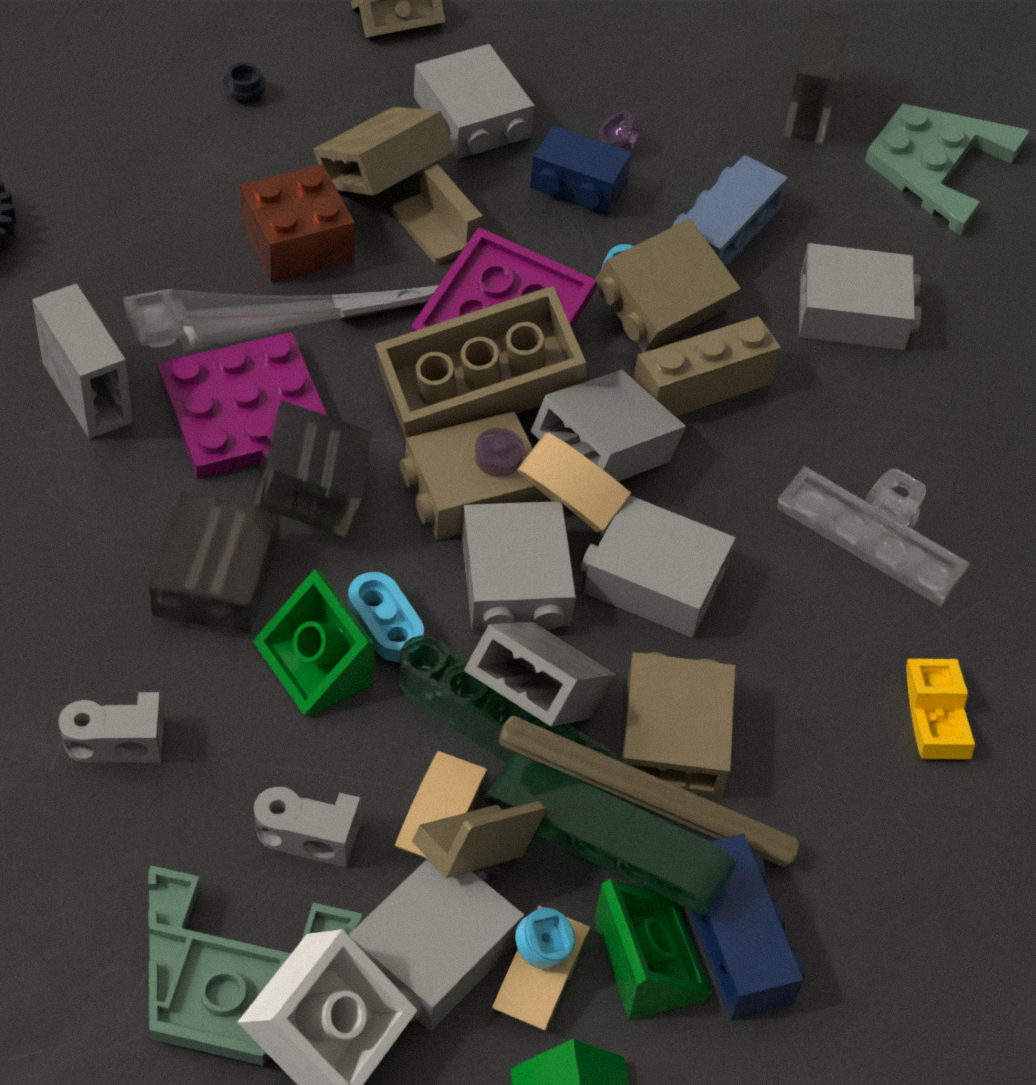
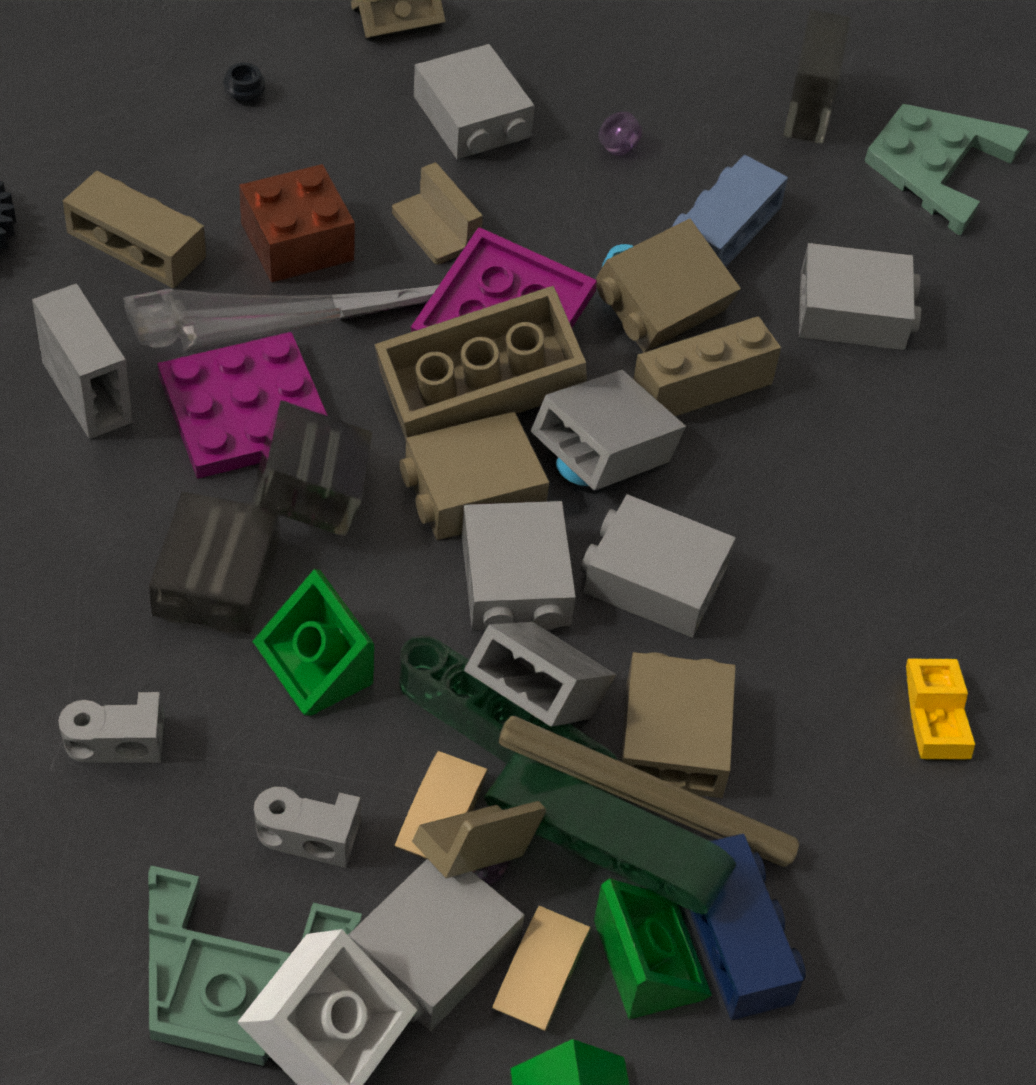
(135, 229): none -> dark tan brick
(385, 149): dark tan brick -> none
(389, 619): medium azure plate -> none
(498, 452): clear purple tile -> none
(545, 938): medium azure tile -> none
(574, 480): tan slope -> none
(580, 170): dark blue brick -> none
(877, 529): clear plate -> none

